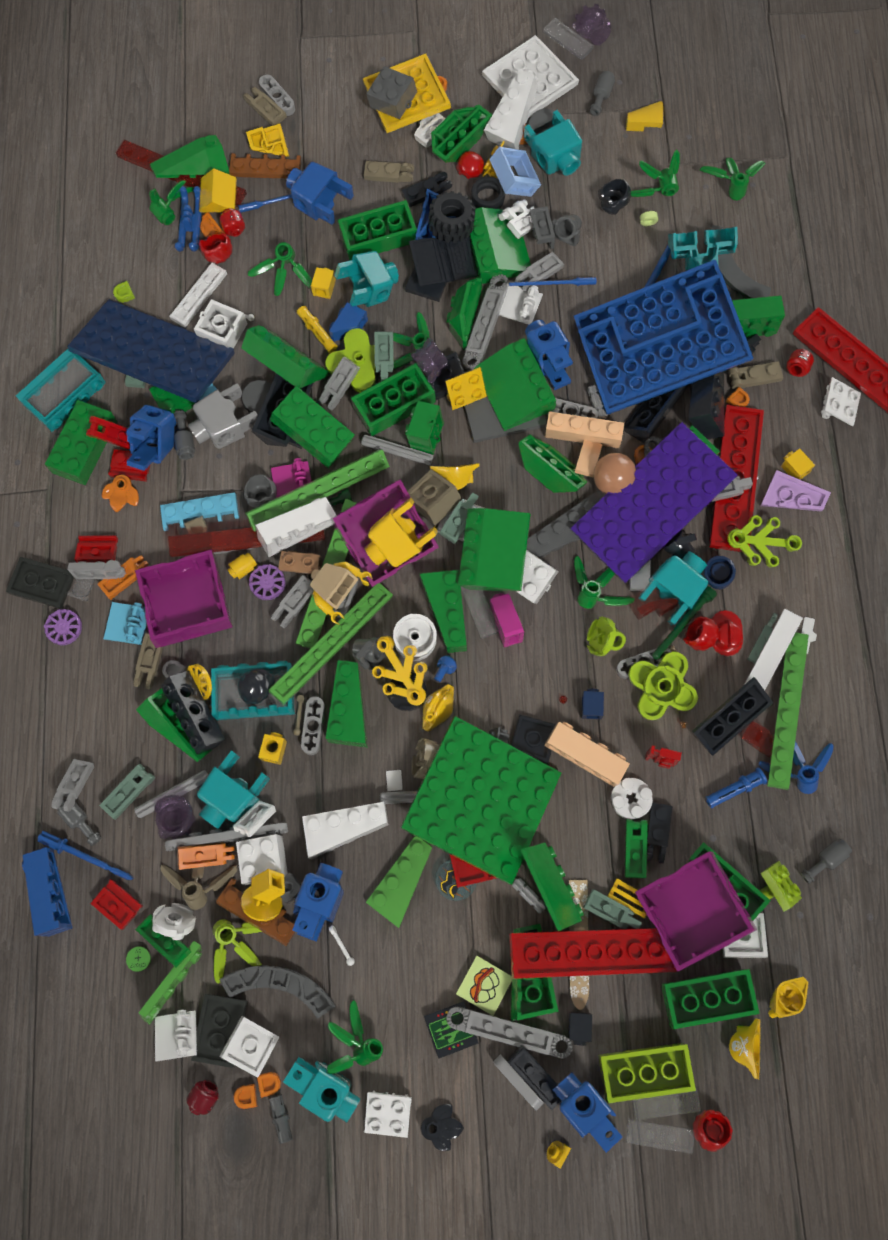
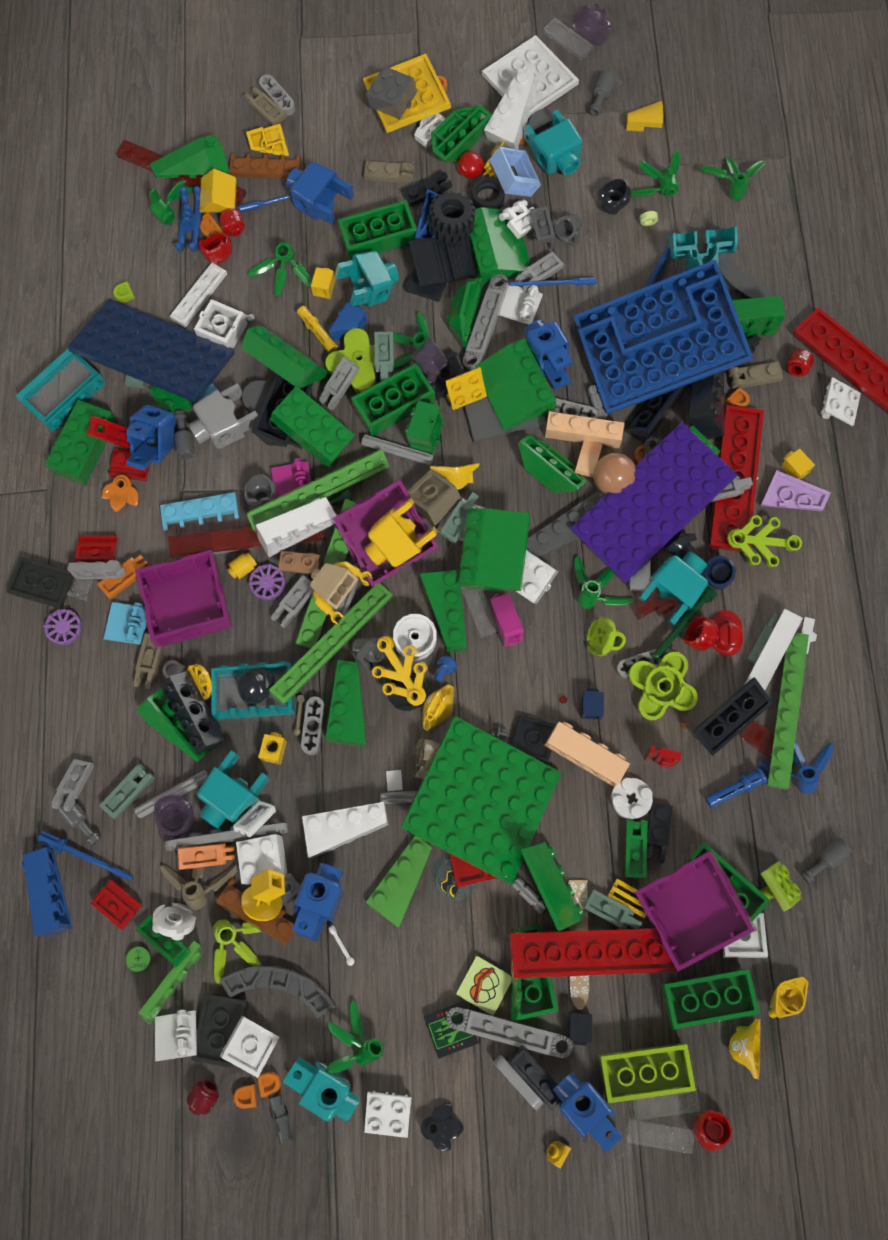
(196, 525): dark tan tile -> none

